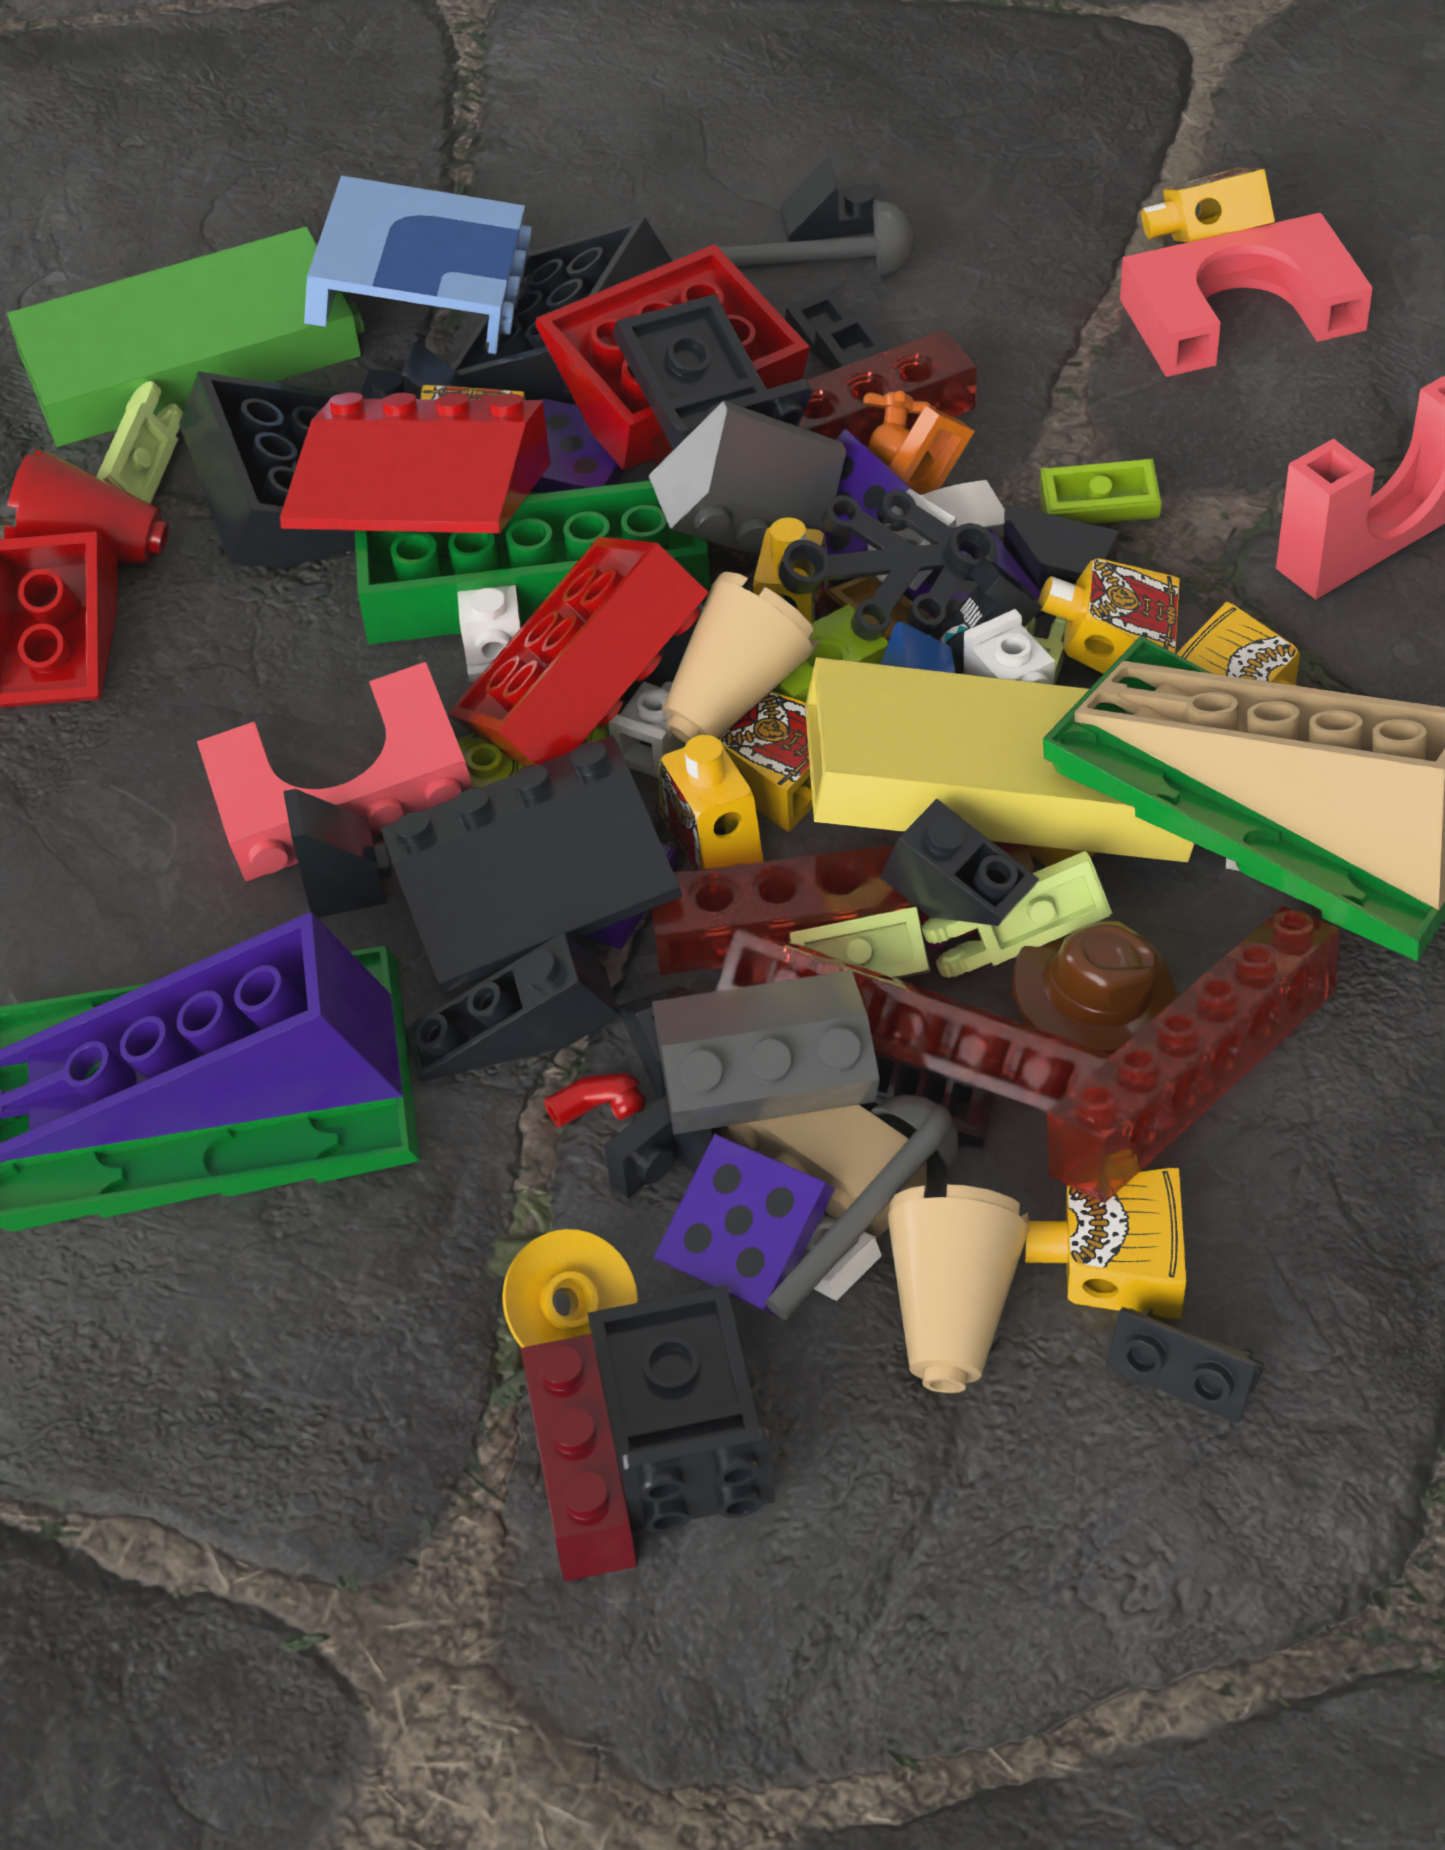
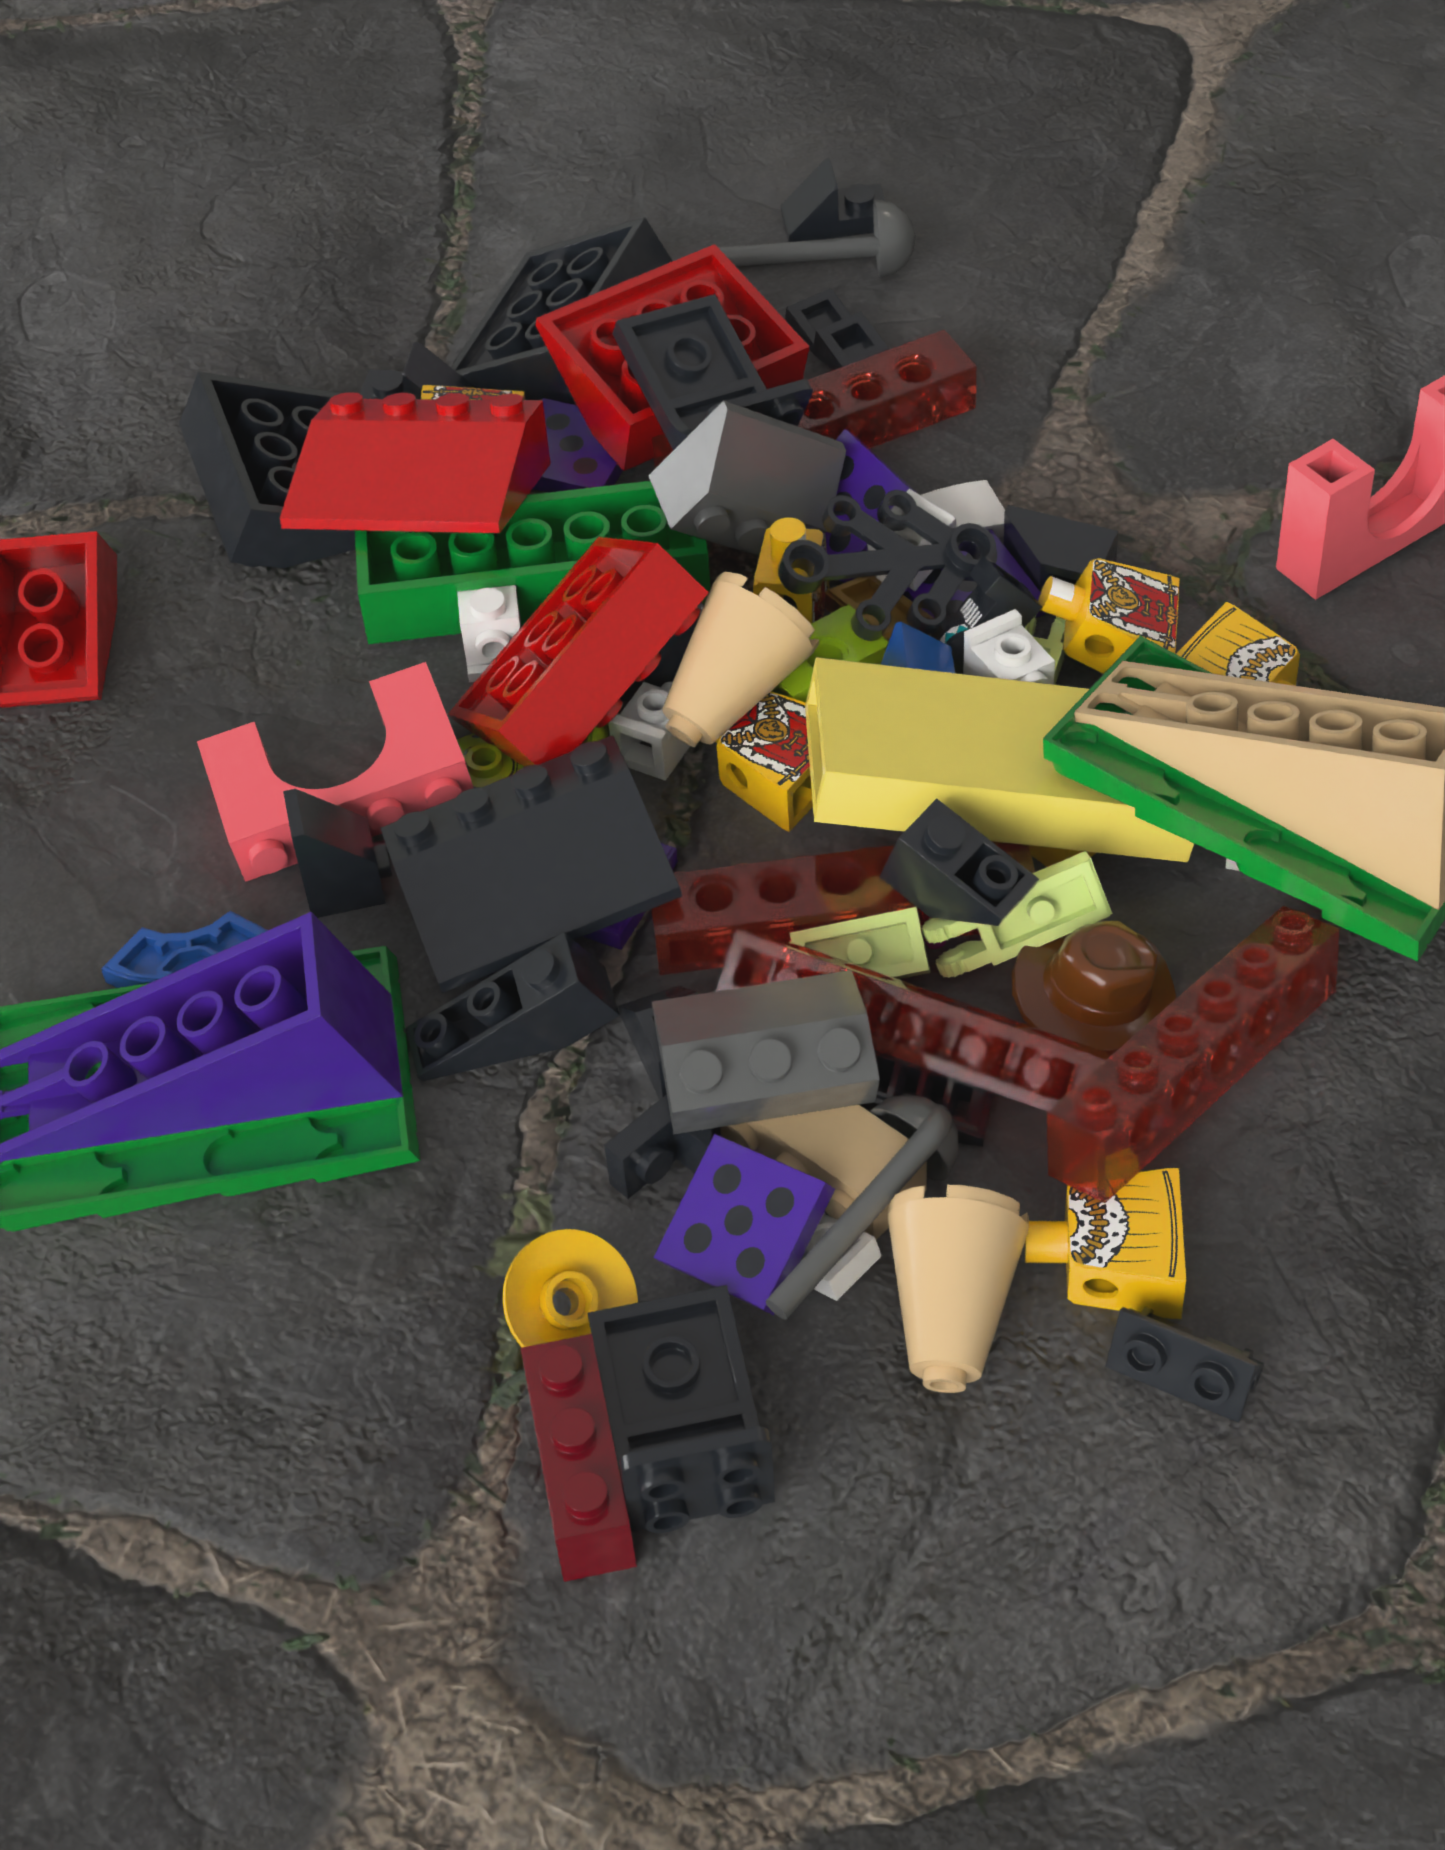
(65, 499): red cone -> none
(142, 444): yellowish green hinge -> none
(156, 954): none -> blue tile
(210, 314): bright green brick -> none
(420, 251): light blue panel -> none
(593, 1091): red arm -> none
(704, 790): yellow torso -> none
(924, 453): orange piece -> none
(1101, 492): lime brick -> none
(1227, 203): yellow torso -> none
(1290, 258): coral arch -> none

